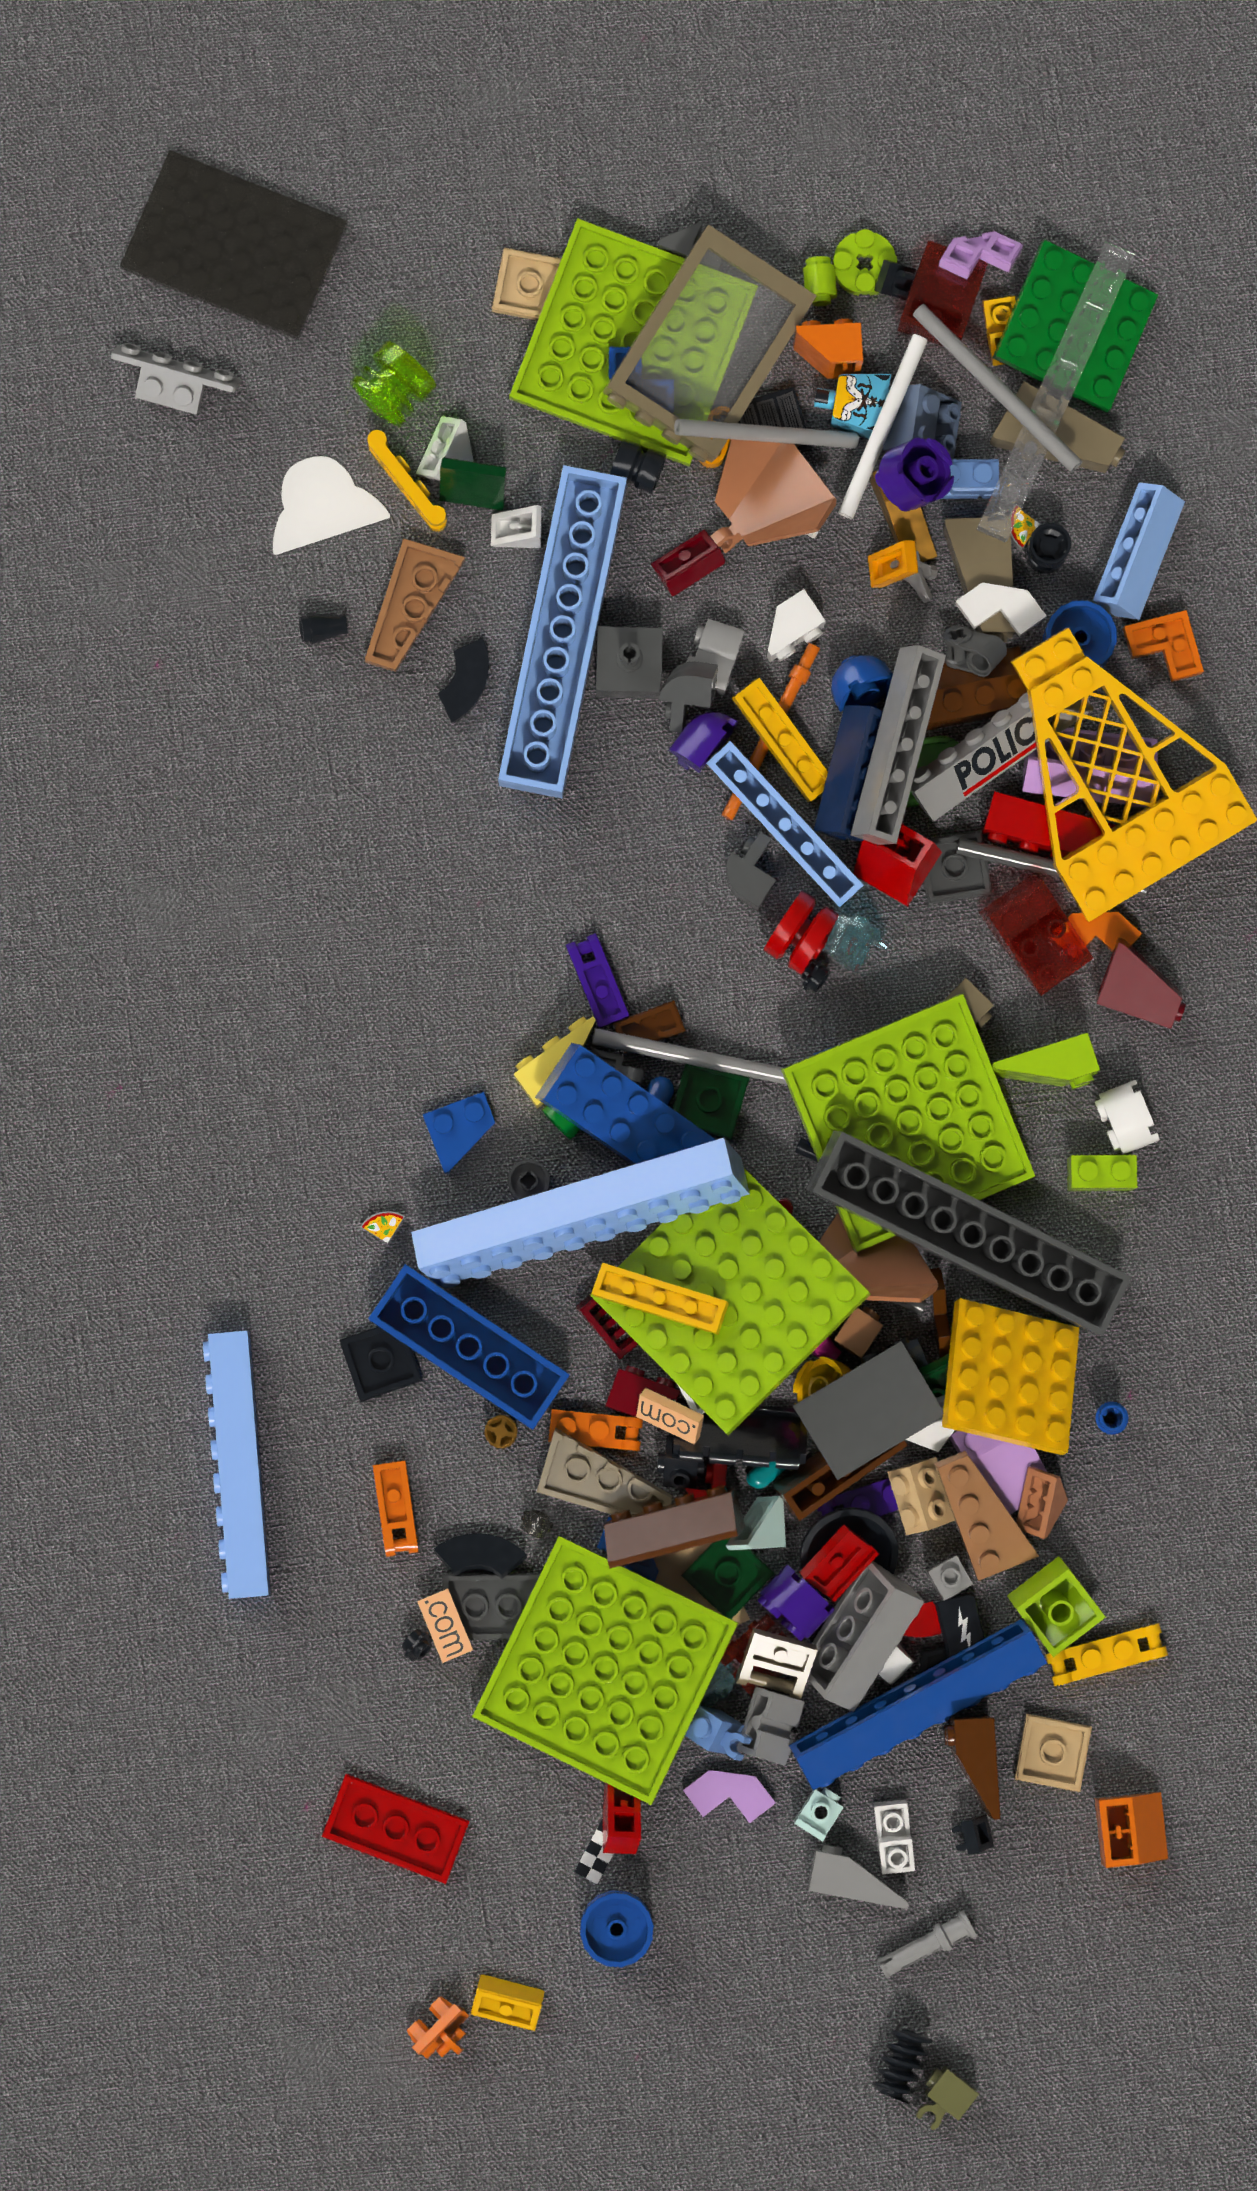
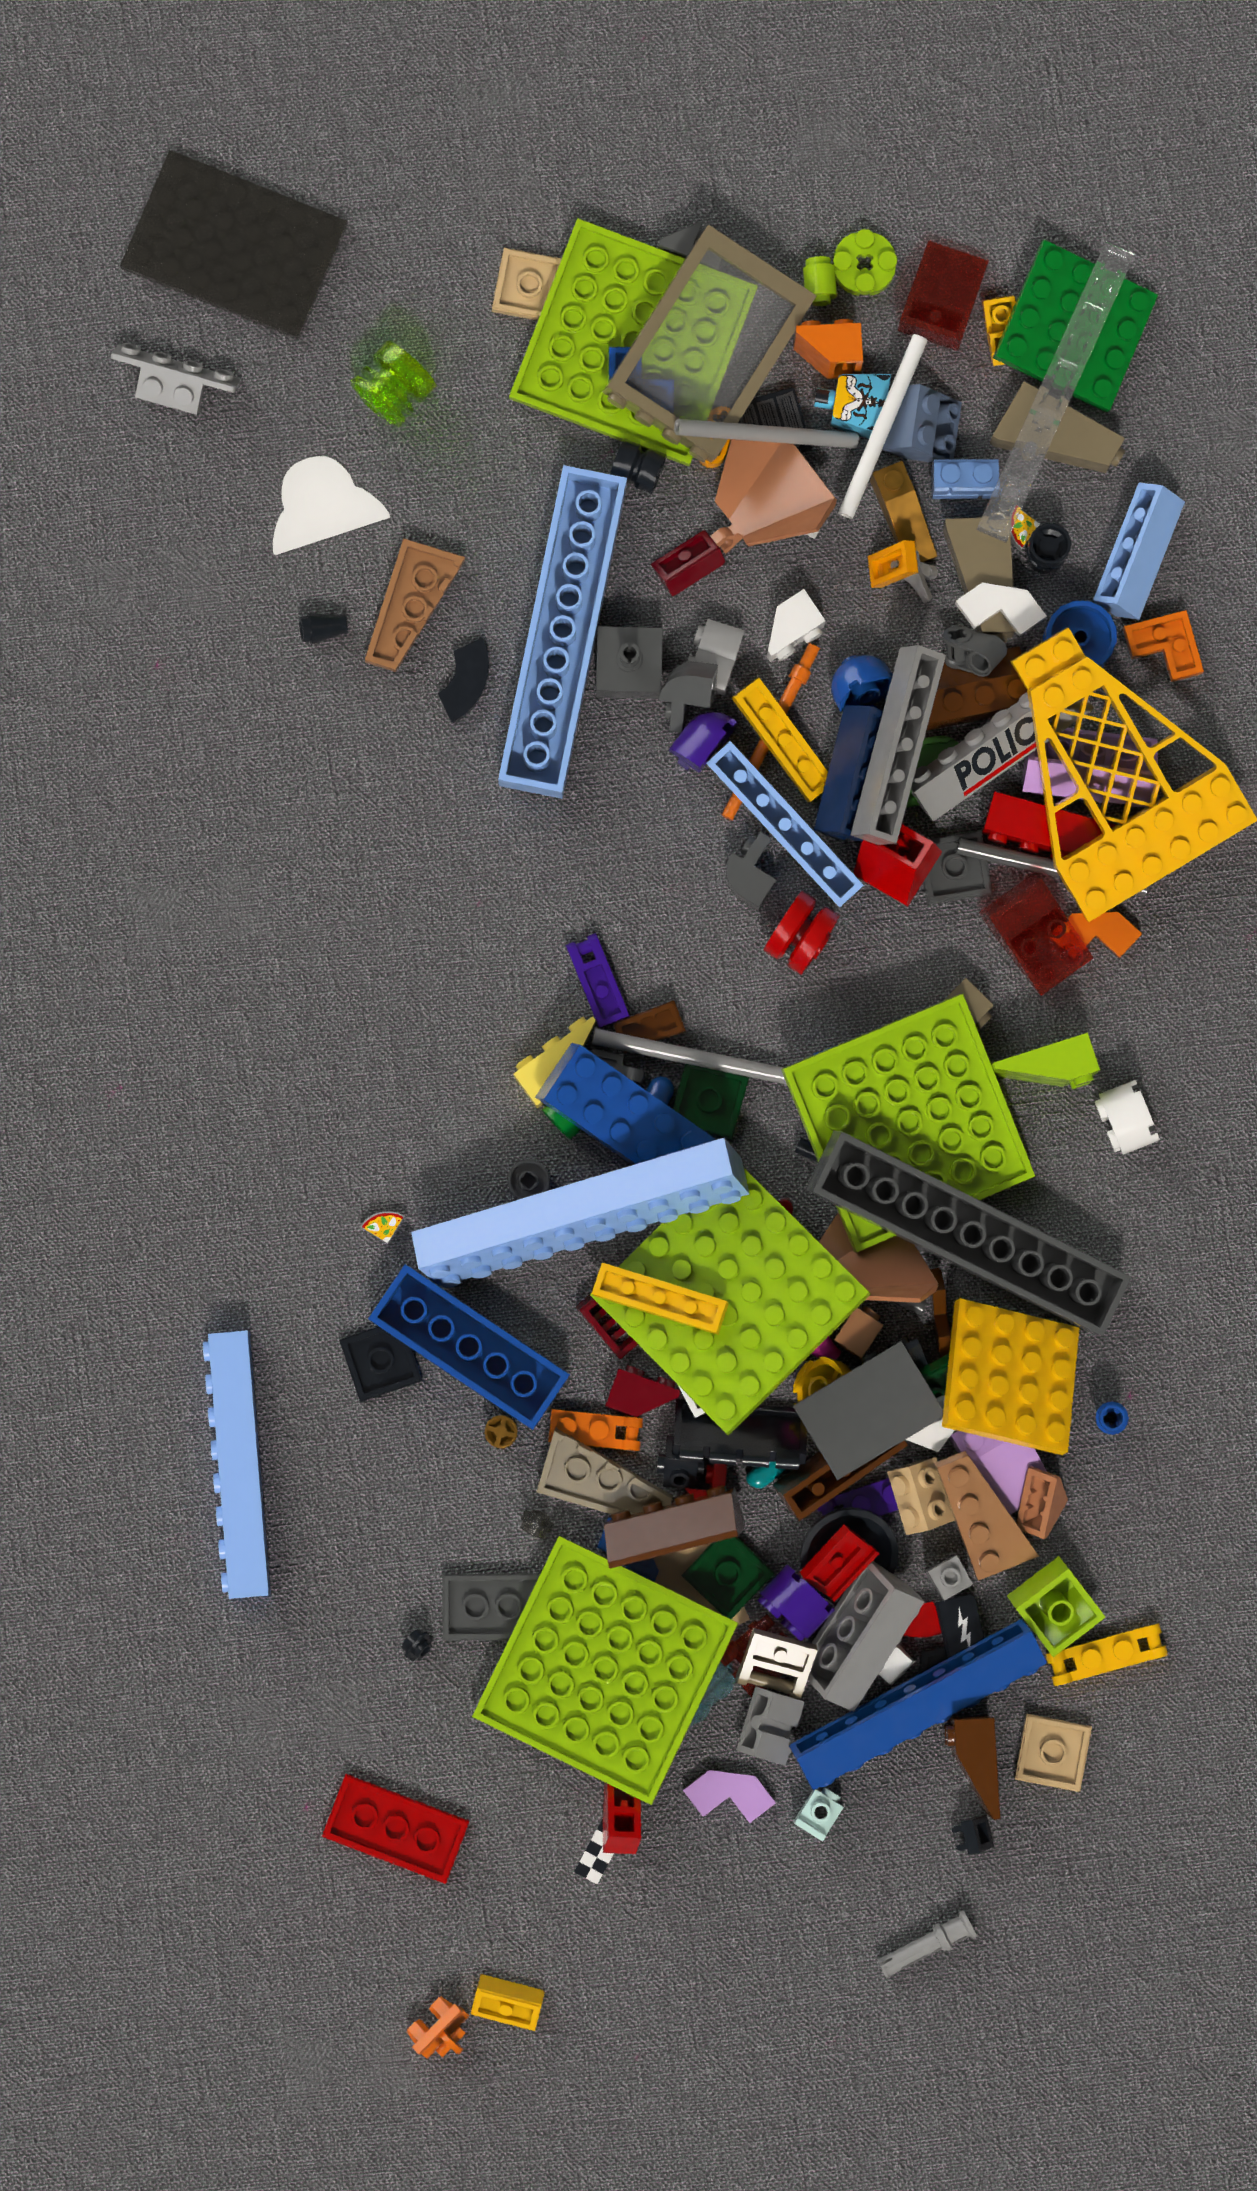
(395, 1507): orange plate -> none
(398, 471): yellow plate -> none
(445, 1625): light nougat tile -> none
(448, 441): white slope -> none
(458, 1128): blue wing -> none
(472, 483): dark green tile -> none
(480, 1552): black tile -> none
(517, 528): white slope -> none
(612, 1908): blue wheel -> none
(669, 1415): light nougat tile -> none
(717, 1732): medium blue brick -> none
(762, 1526): light aqua slope -> none
(815, 976): black plate -> none
(843, 1877): light grey slope -> none
(851, 941): clear light blue bracket -> none
(894, 1836): white slope -> none
(895, 279): black tile -> none
(902, 2064): black piece -> none
(915, 473): dark purple brick -> none
(949, 2095): olive brick -> none
(991, 247): lavender tile -> none
(997, 388): light grey piece -> none
(1102, 1173): lime brick -> none
(1131, 1829): orange slope -> none
(1139, 988): dark red slope -> none

